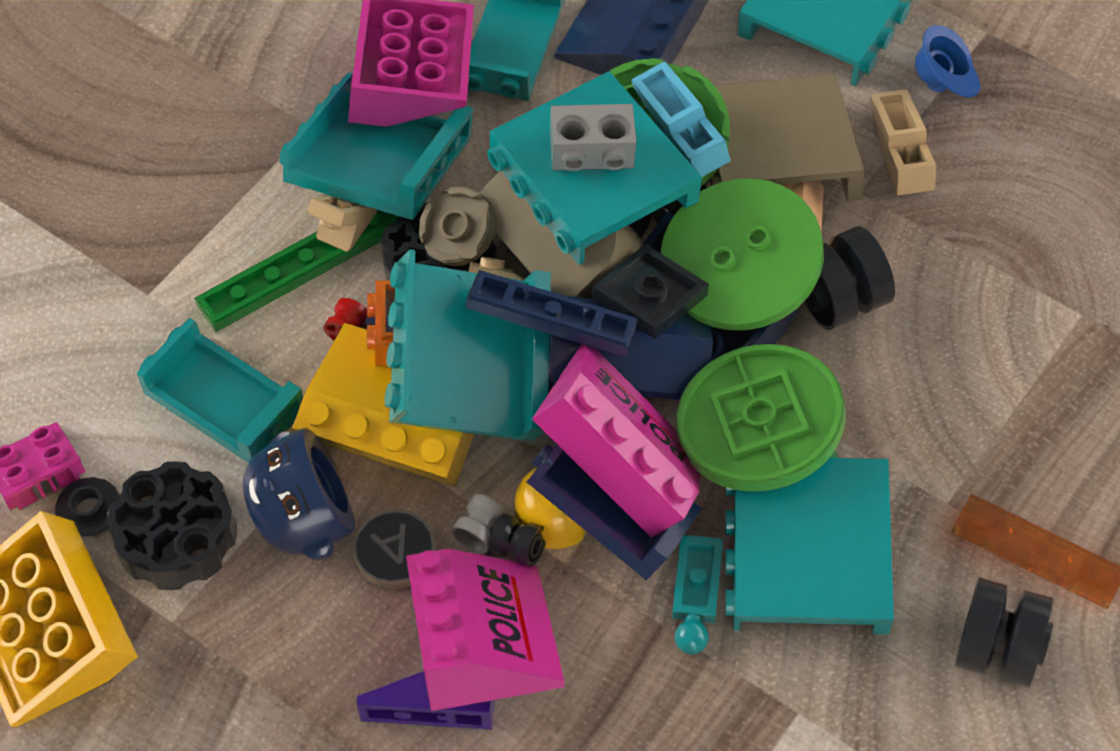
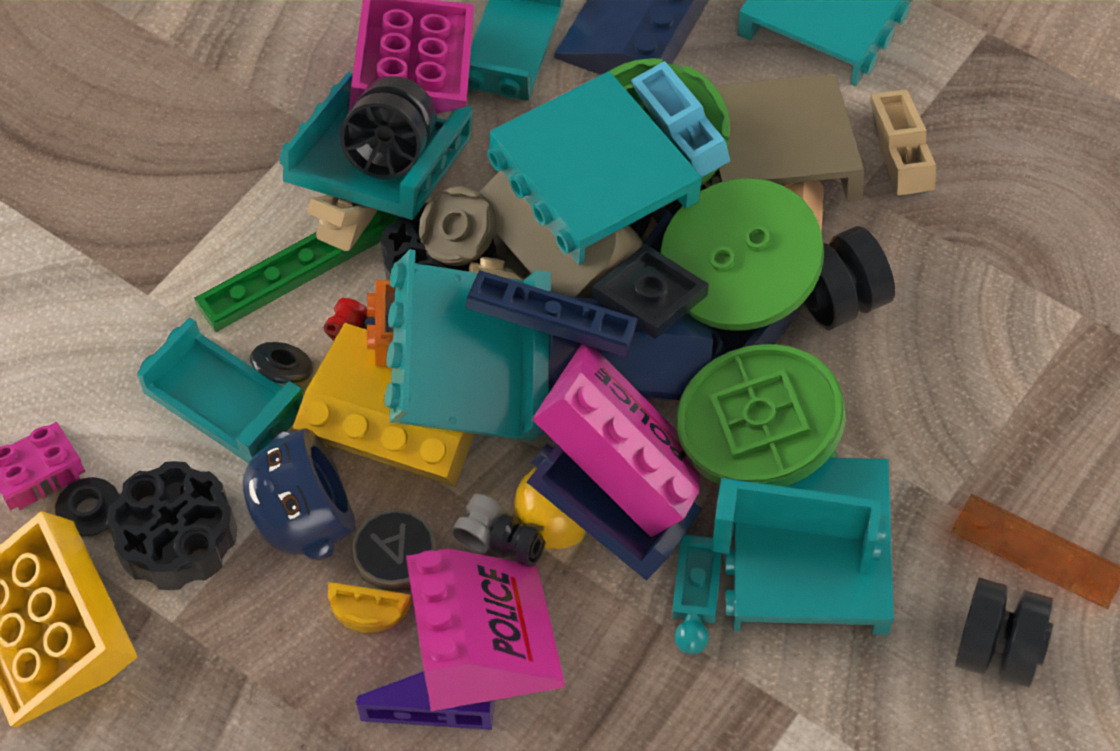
(281, 362): none -> black piece
(367, 608): none -> yellow tile
(388, 127): none -> black wheel
(592, 137): light grey brick -> none
(800, 512): none -> teal panel
(946, 63): blue piece -> none

